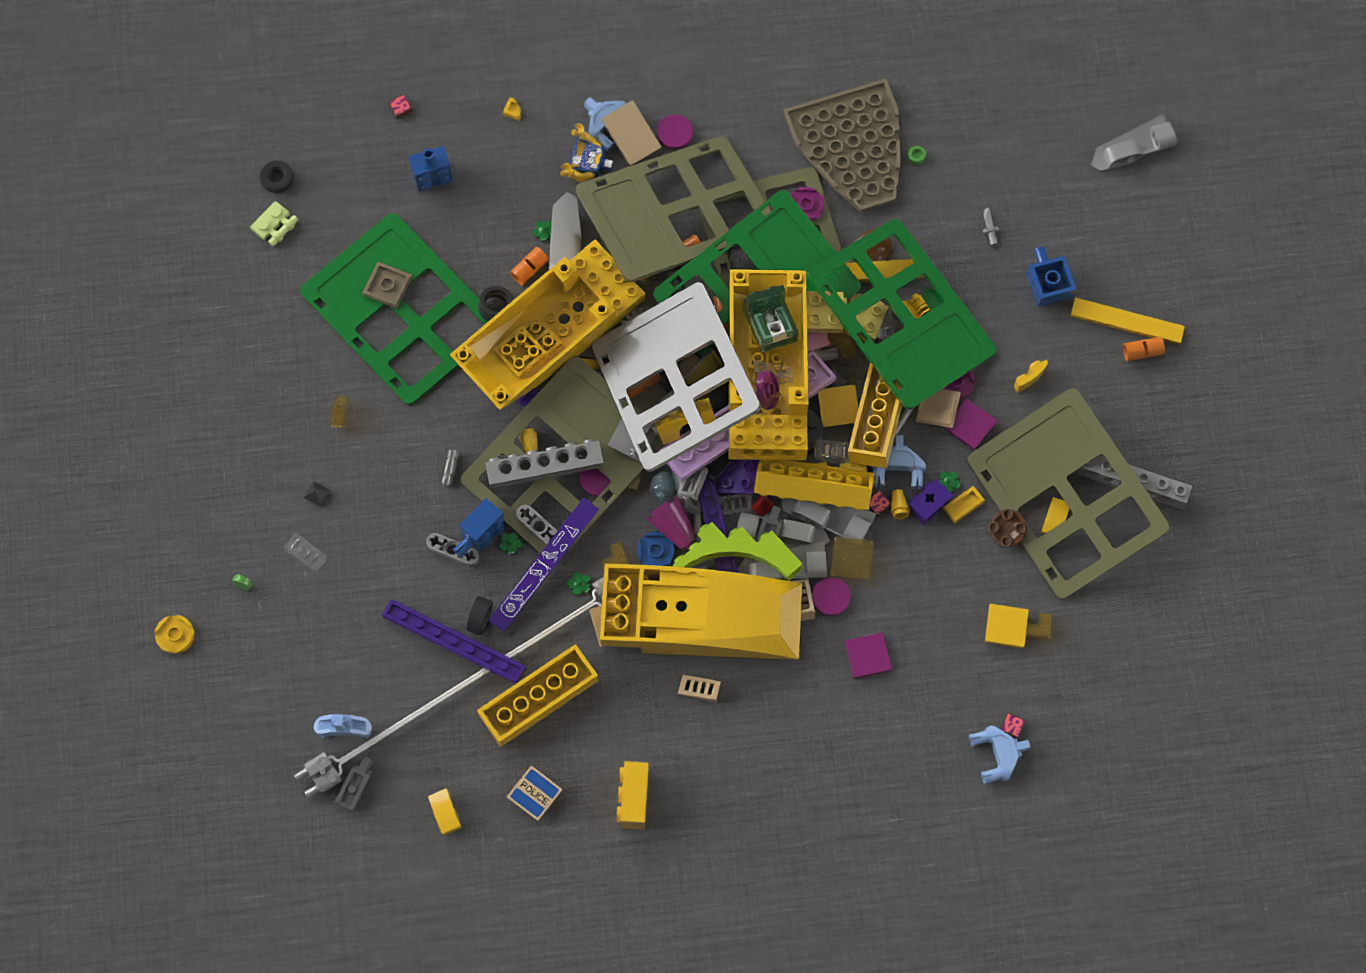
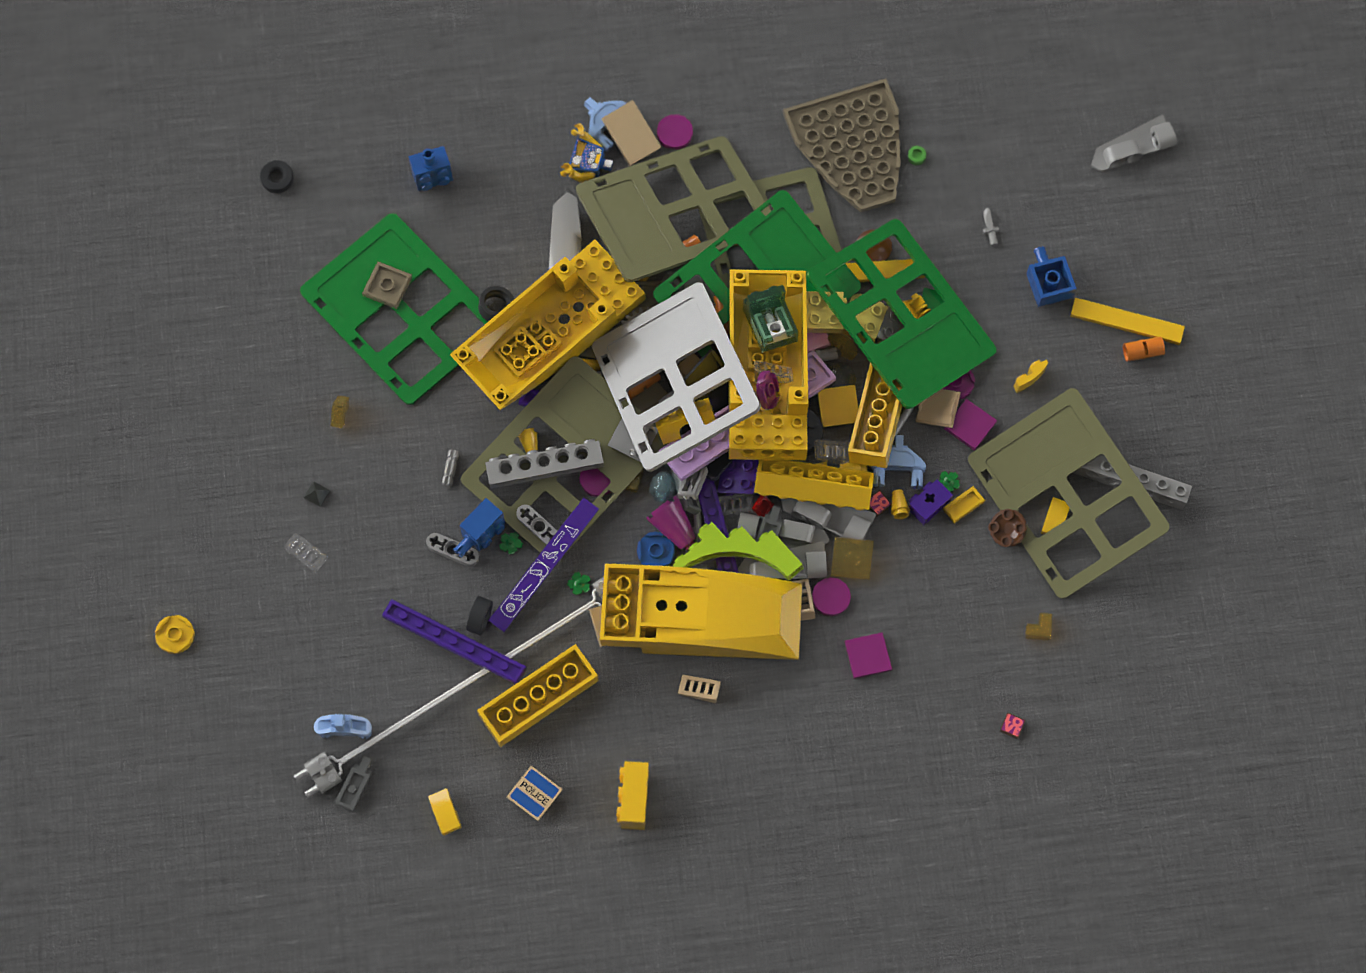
(242, 582): bright green tile -> none
(270, 221): yellowish green plate -> none
(400, 106): tile -> none
(512, 109): yellow tile -> none
(529, 266): orange pin -> none
(543, 230): green plant -> none
(618, 555): clear yellow piece -> none
(809, 201): magenta tile -> none
(1005, 751): light blue connector -> none
(1006, 626): yellow tile -> none

